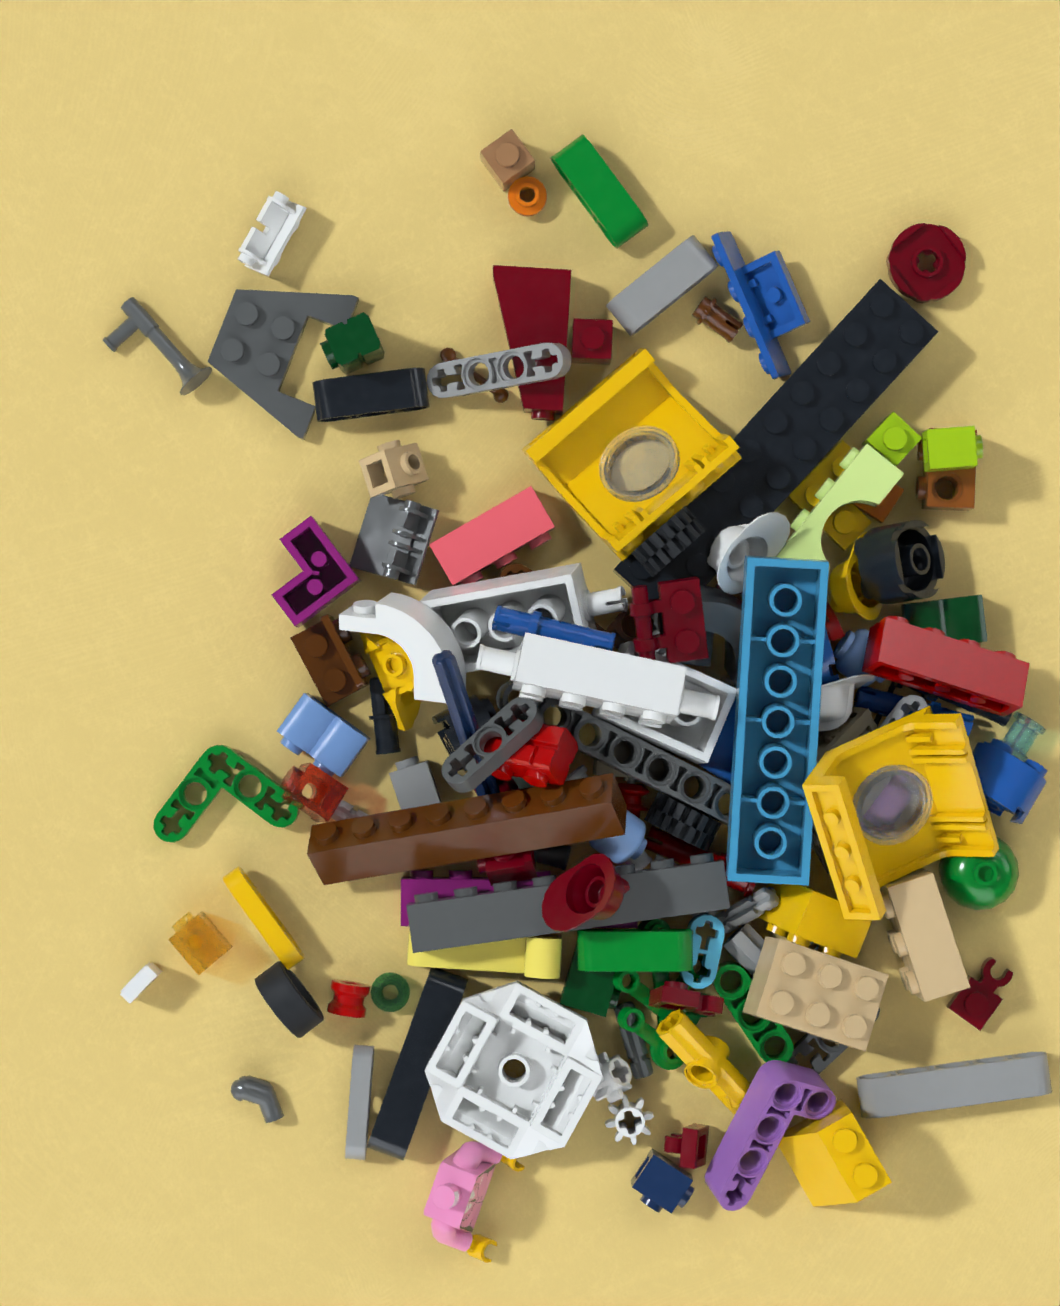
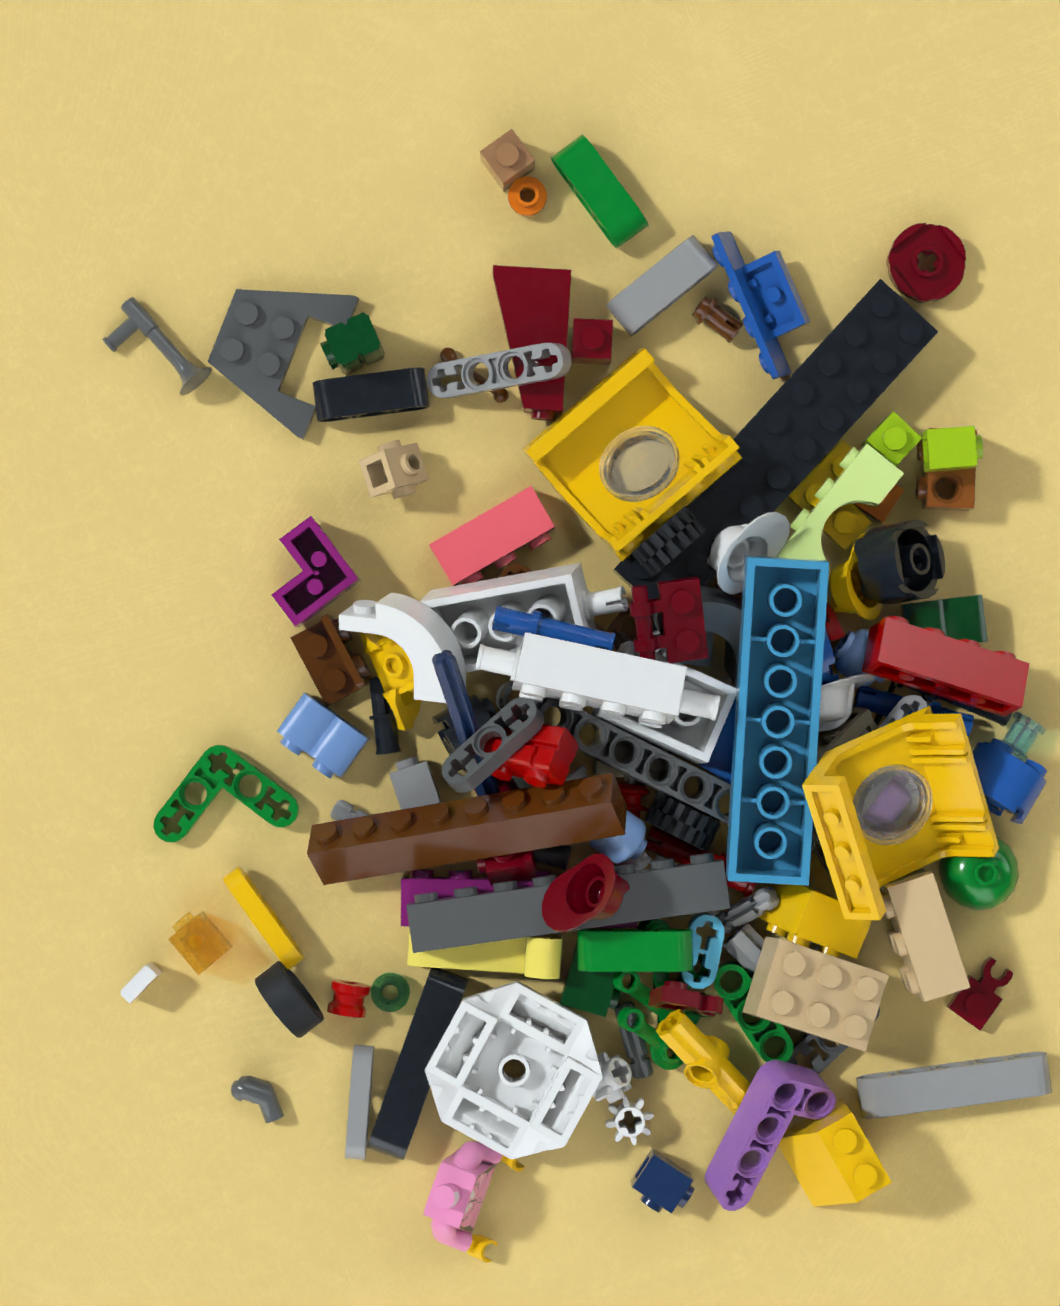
(263, 250): white hinge -> none
(325, 791): clear red brick -> none
(394, 538): dark grey hinge -> none
(690, 1145): dark red tile -> none

